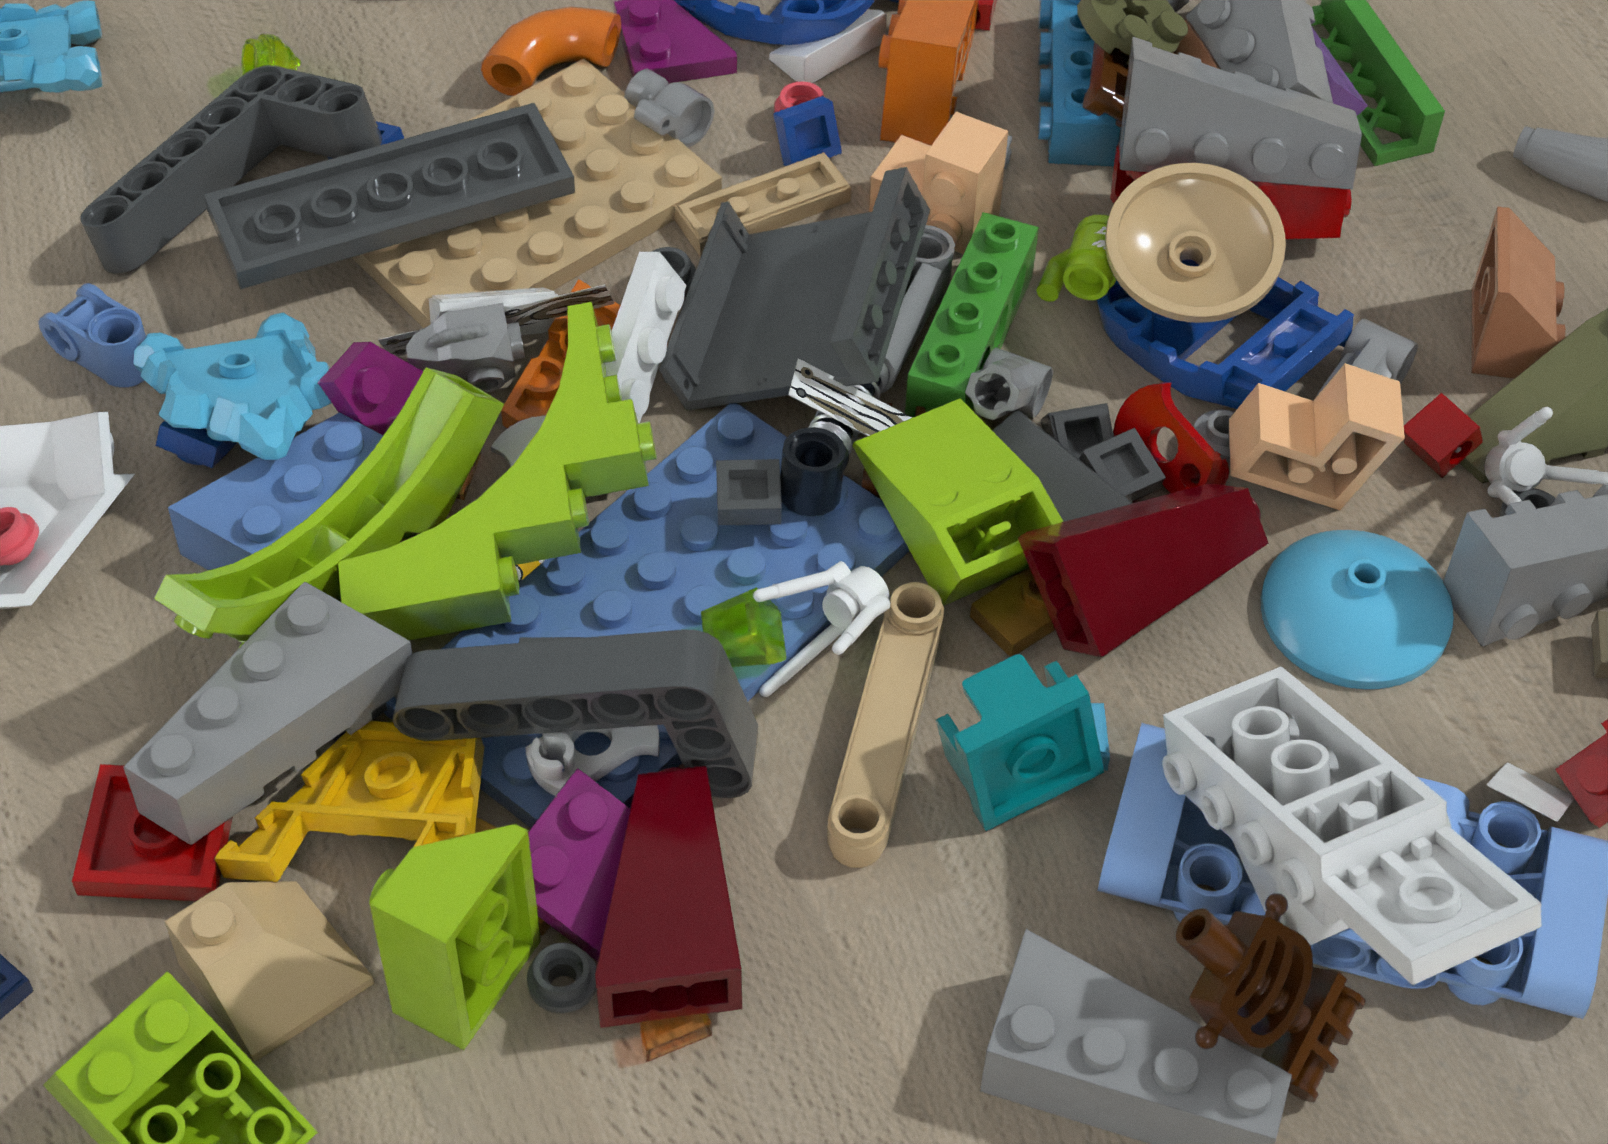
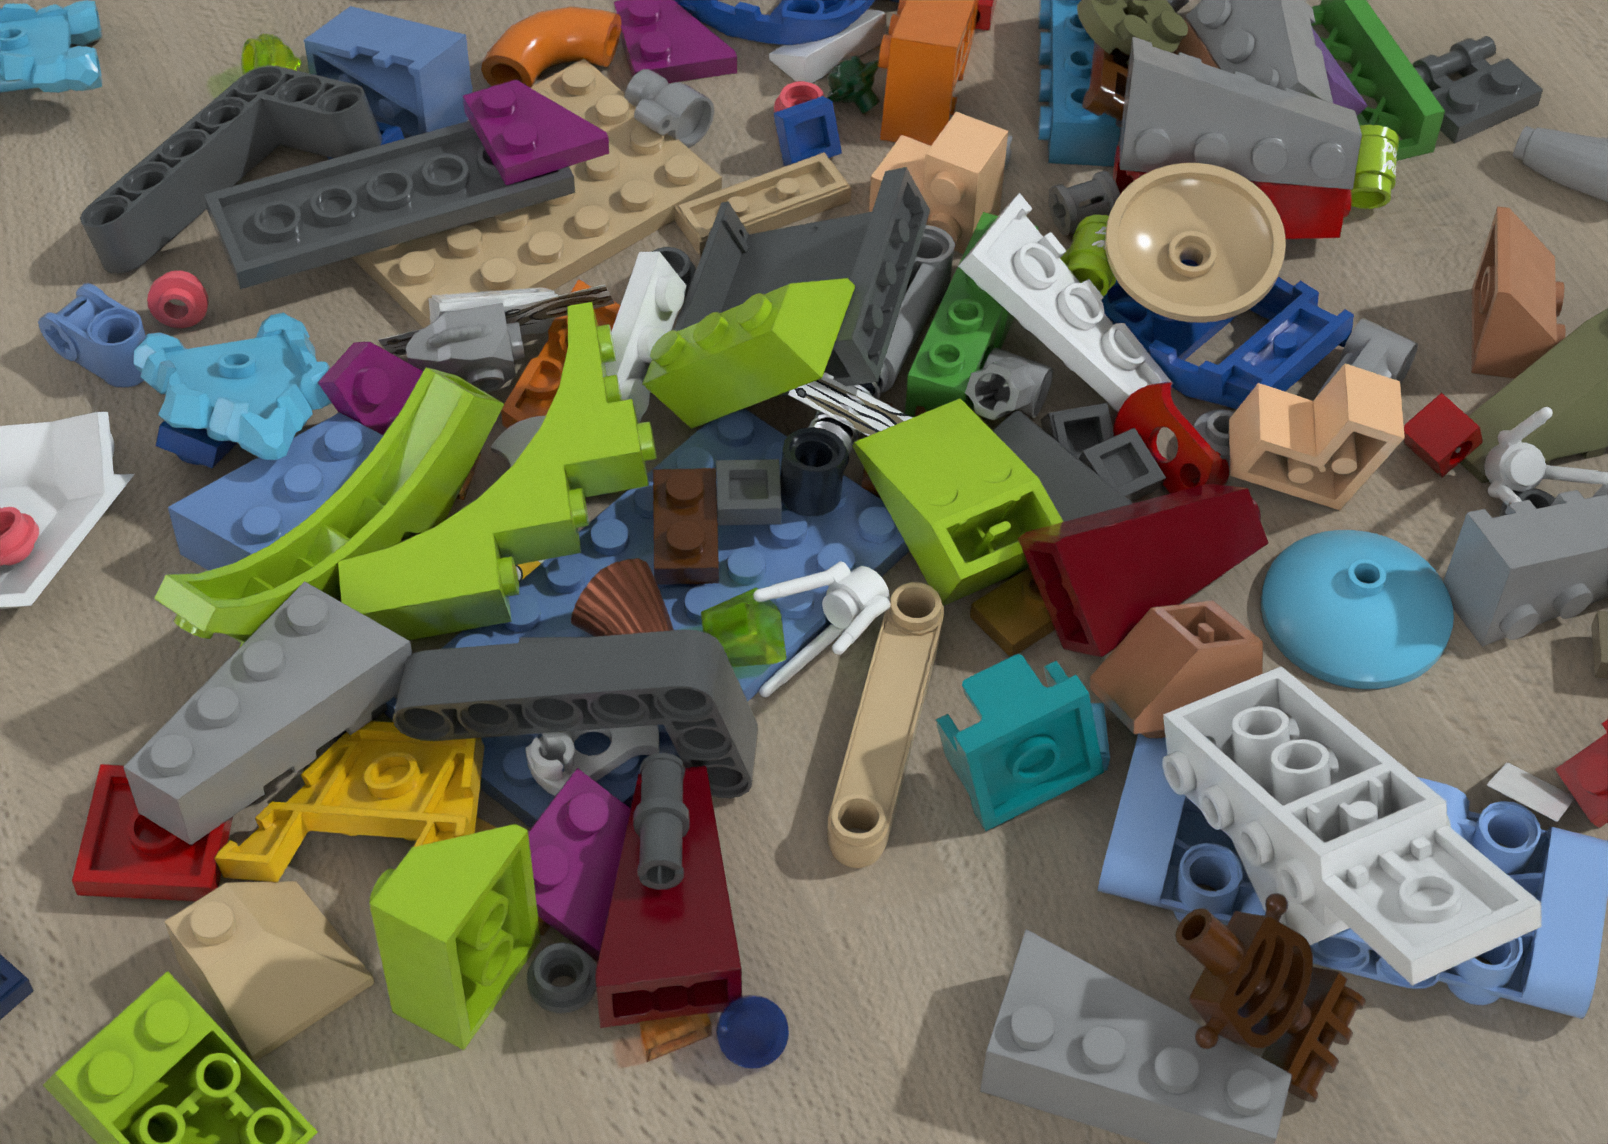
(182, 287): none -> coral plate
(406, 68): none -> medium blue wedge
(530, 132): none -> magenta wing
(621, 602): none -> copper piece
(661, 821): none -> dark grey pin
(685, 526): none -> reddish brown plate
(749, 351): none -> lime slope
(752, 1031): none -> clear blue plate
(853, 83): none -> dark green plant
(1065, 201): none -> light grey bush
(1065, 315): none -> white wing
(1173, 661): none -> nougat slope
(1375, 167): none -> lime piece
(1485, 92): none -> dark grey plate

